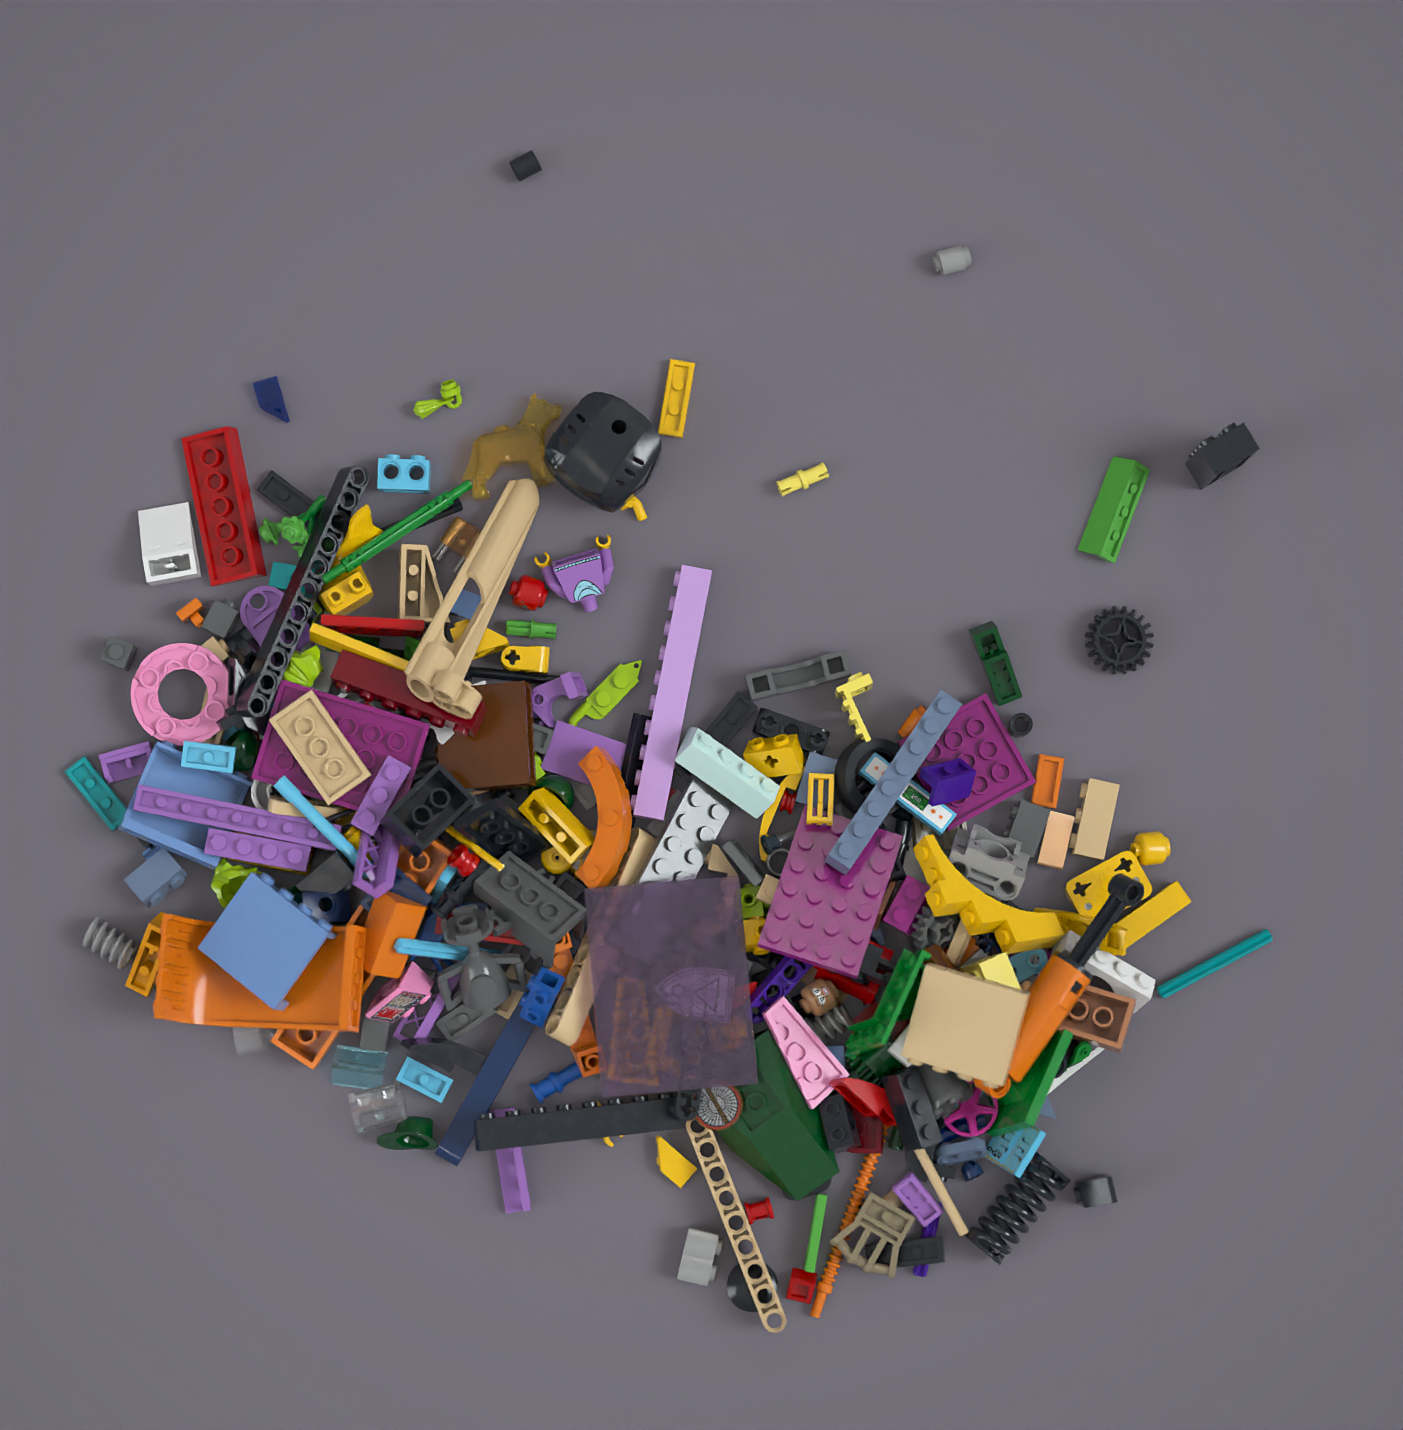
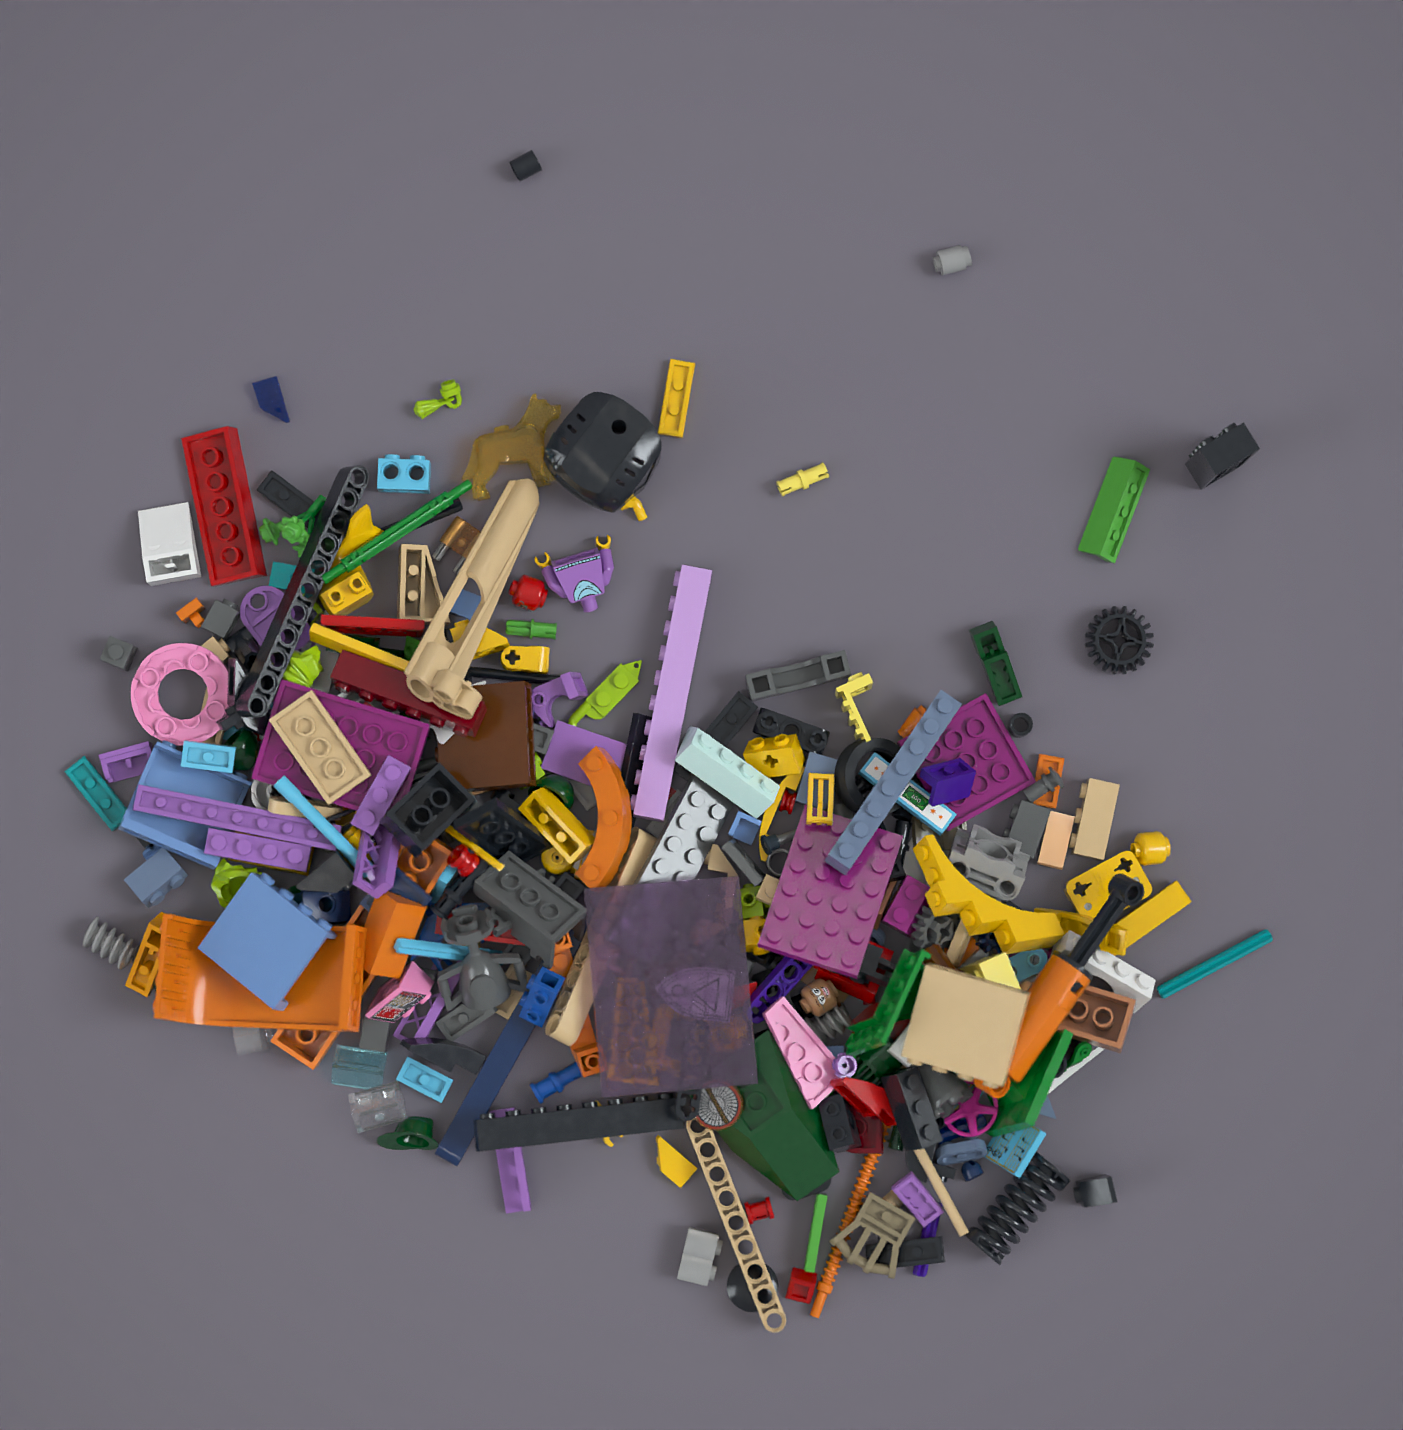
(744, 828): none -> medium blue panel
(849, 1070): none -> medium lavender plate
(1043, 785): none -> dark grey pin

